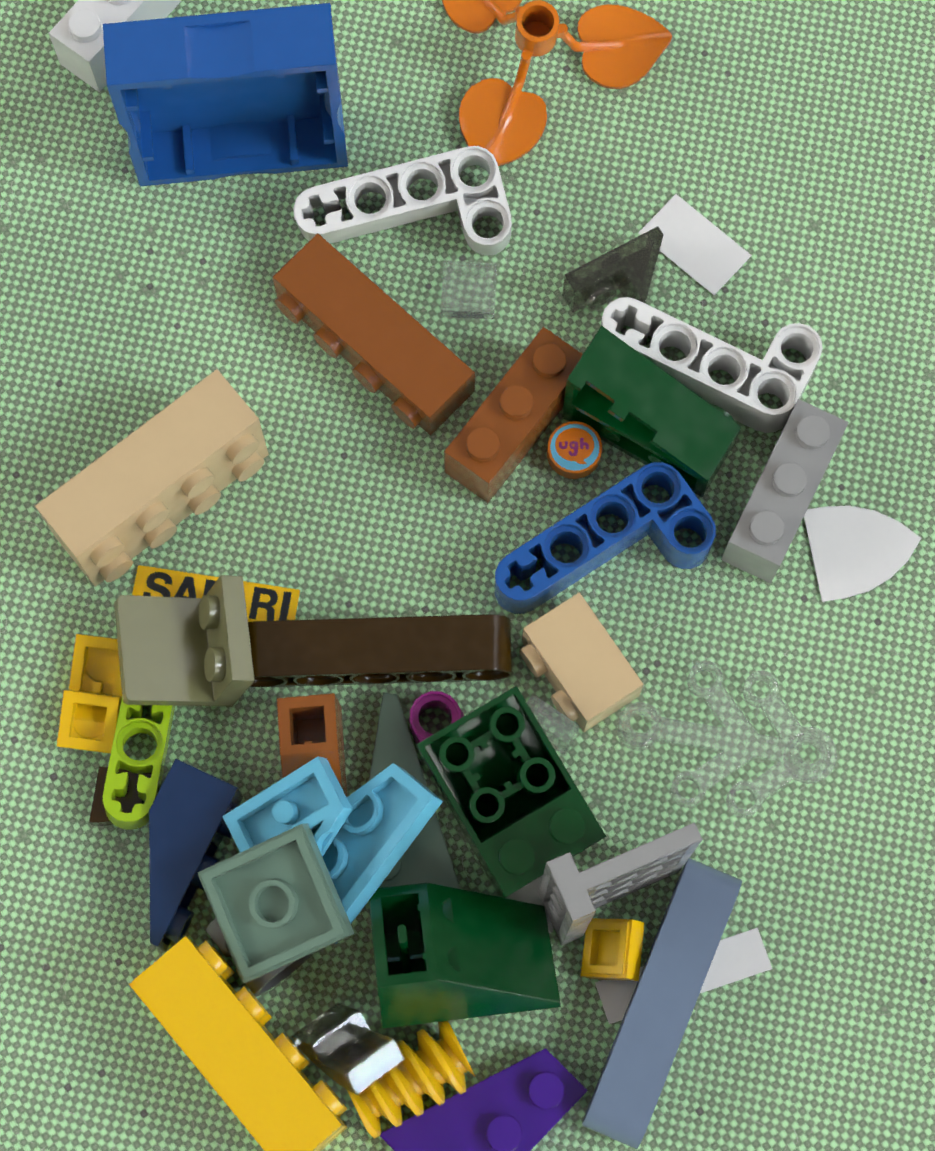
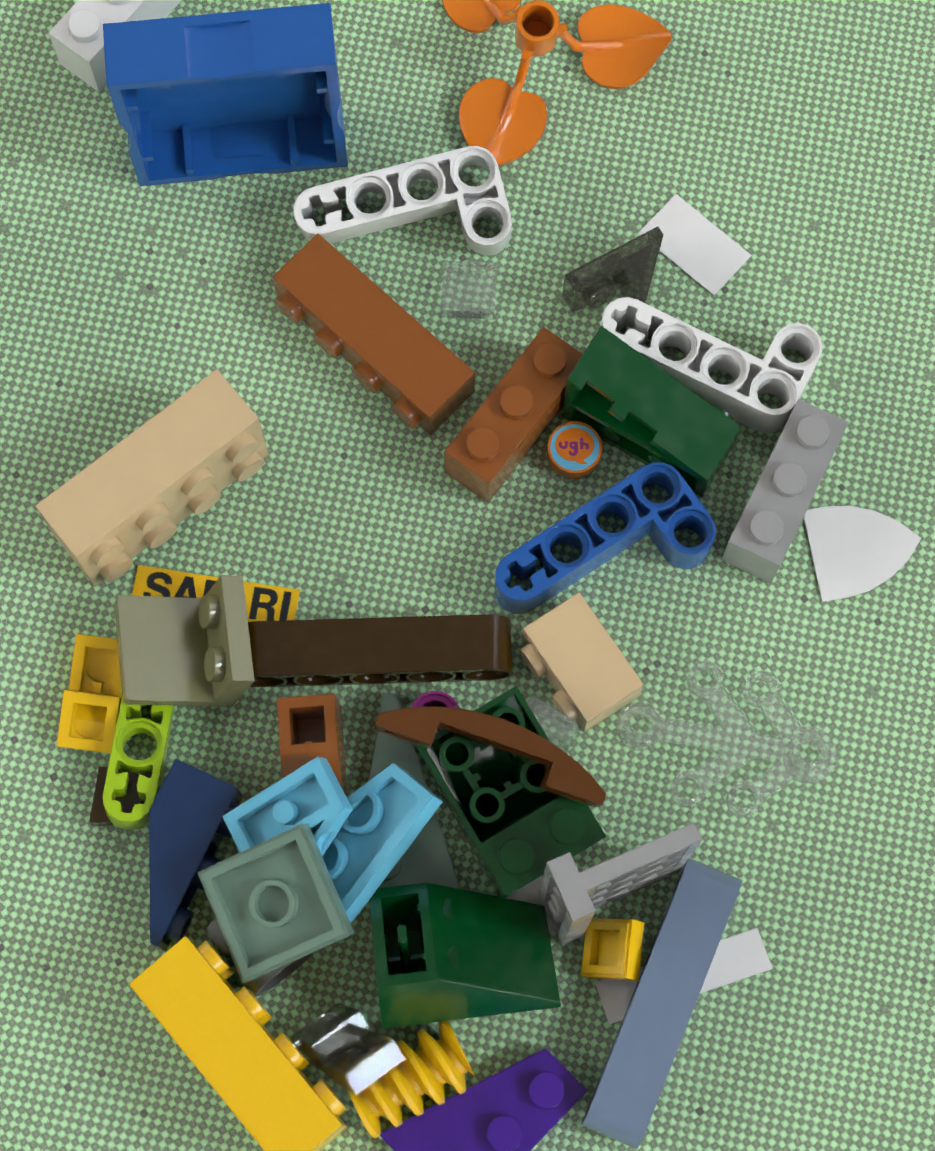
(563, 773): none -> reddish brown slope

